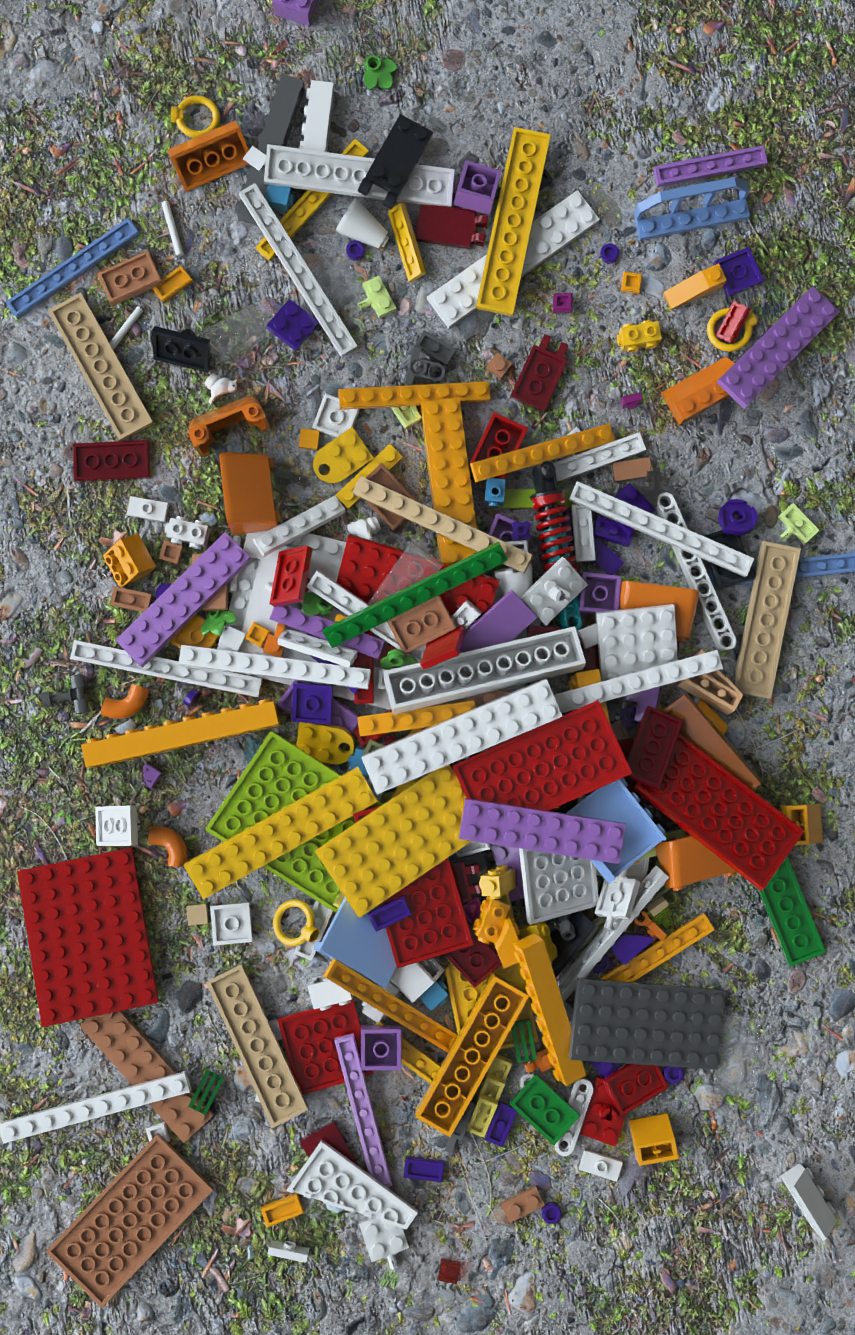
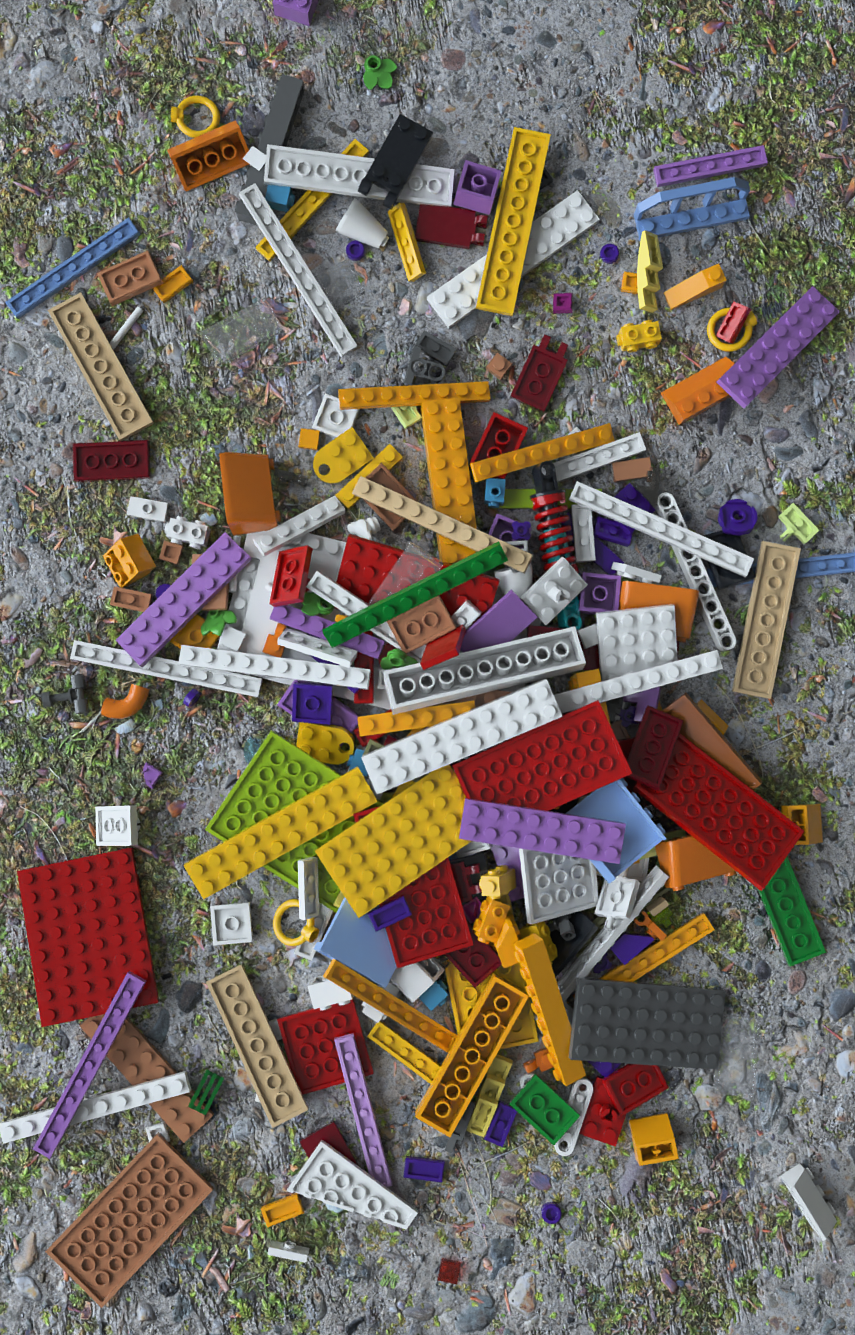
(89, 1064): none -> medium lavender plate
(172, 228): white bar -> none
(172, 842): orange cylinder -> none
(181, 348): black plate -> none
(181, 734): light orange brick -> none
(197, 914): tan tile -> none
(203, 426): orange windscreen -> none
(219, 386): white animal -> none
(257, 634): light orange tile -> none
(292, 325): dark purple plate -> none
(308, 888): none -> white plate
(318, 116): white brick -> none
(377, 297): yellowish green plate -> none
(381, 1047): medium lavender brick -> none
(383, 1240): white plate -> none
(522, 1204): nougat plate -> none
(526, 1057): green tile -> none
(600, 1165): white plate -> none
(631, 400): magenta tile -> none
(635, 573): none -> white plate
(647, 272): none -> light yellow slope
(673, 1074): dark purple tile -> none
(714, 690): light nougat wedge -> none
(739, 271): dark purple plate -> none

